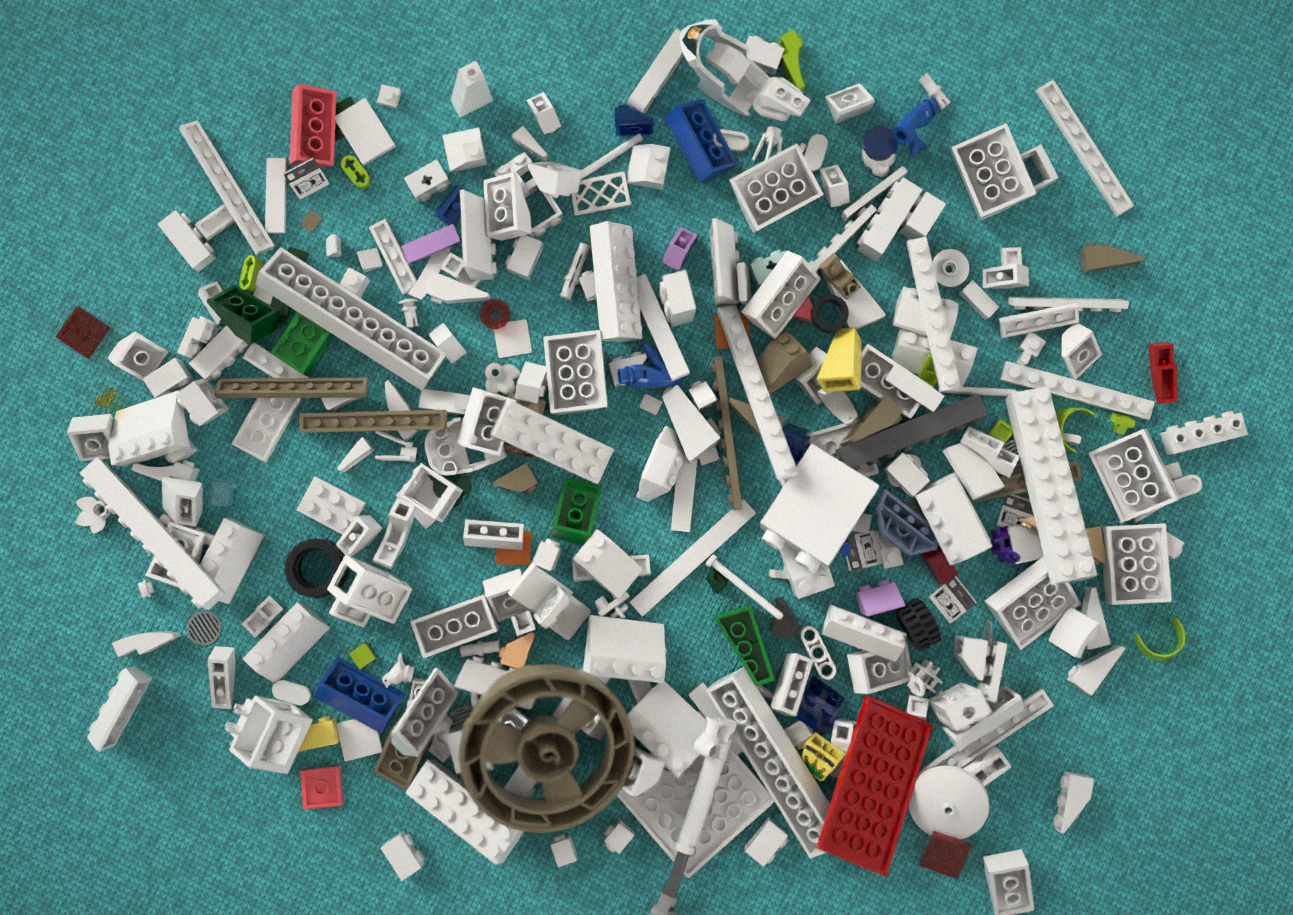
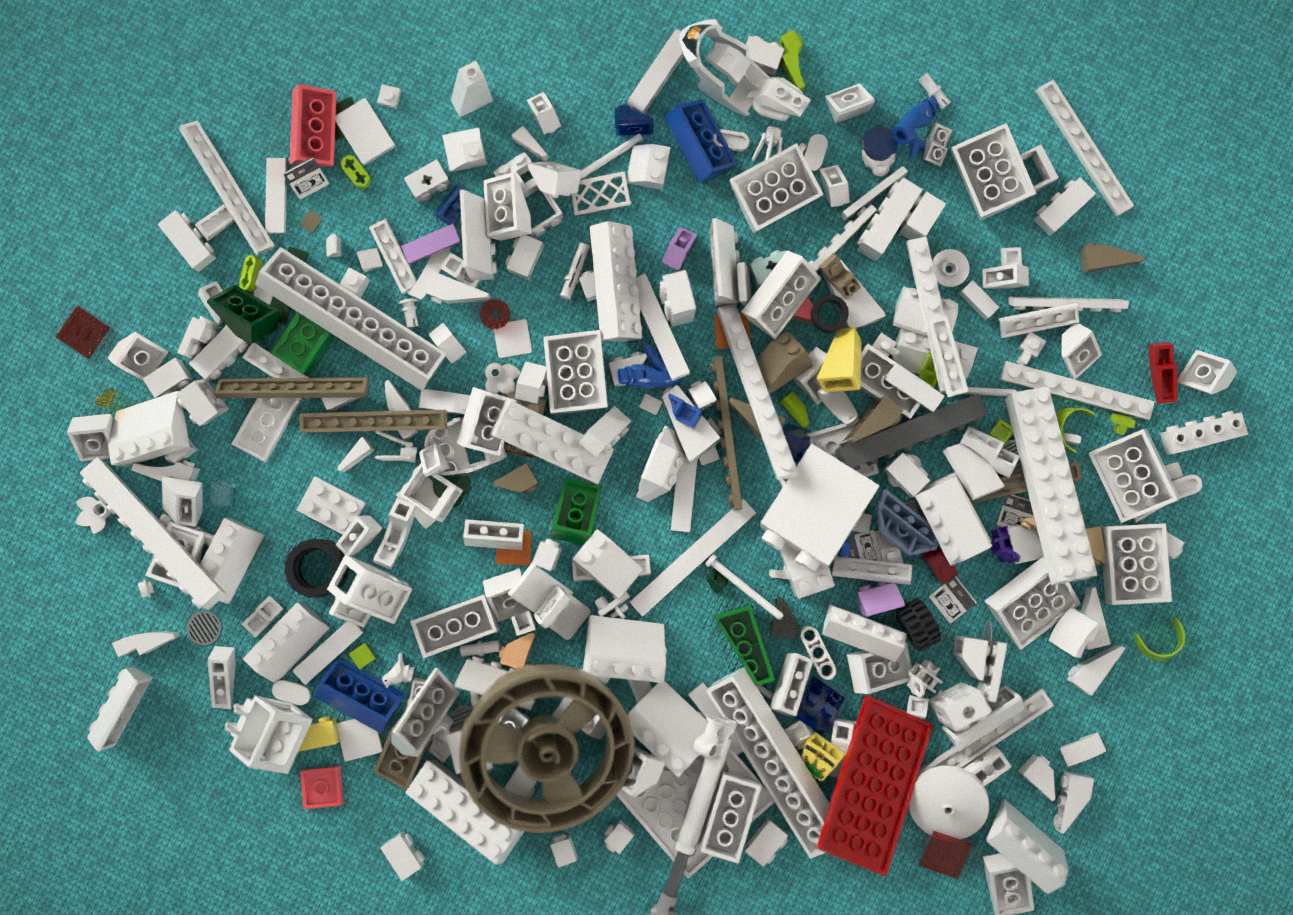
(327, 652): none -> white tile
(432, 460): none -> white slope
(606, 432): none -> white brick
(685, 412): none -> blue slope
(730, 817): none -> white brick
(796, 409): none -> lime tile
(872, 570): none -> white tile
(885, 345): none -> white arm
(936, 144): none -> white slope
(947, 356): none -> white plate
(1028, 848): none -> white slope
(1039, 774): none -> white slope
(1064, 205): none -> white brick
(1082, 750): none -> white slope
(1207, 373): none -> white slope

